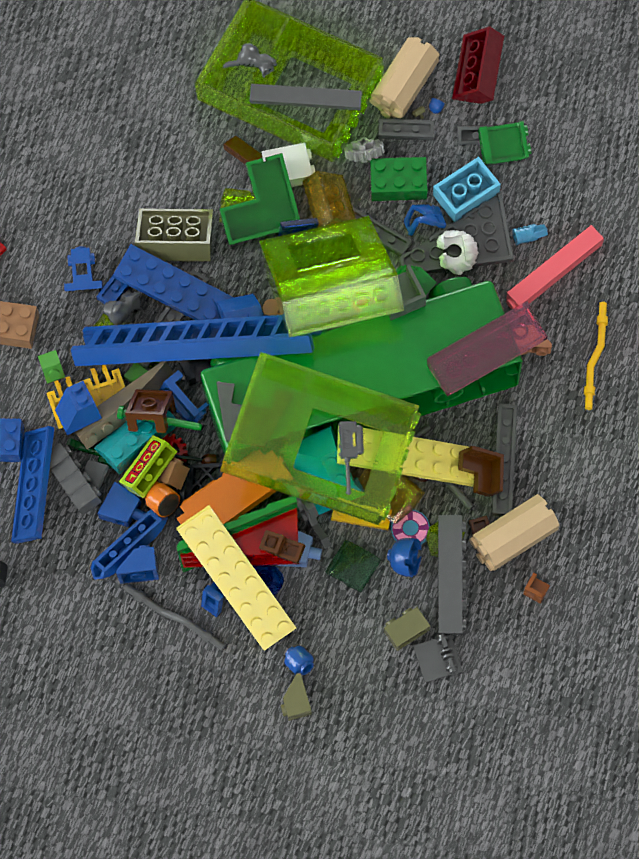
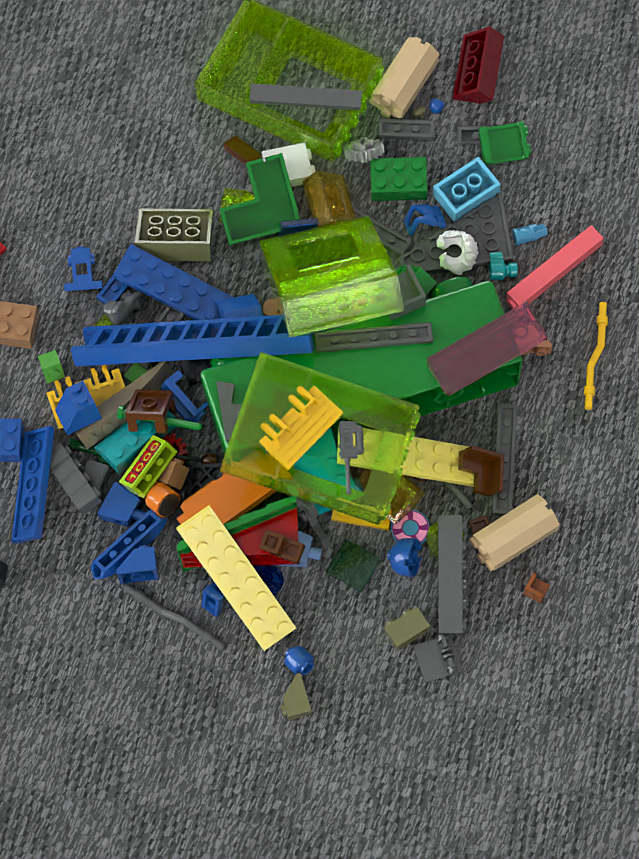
(250, 57): dark grey animal -> none
(300, 429): none -> yellow hinge
(373, 337): none -> dark grey tile
(499, 270): none -> teal piece

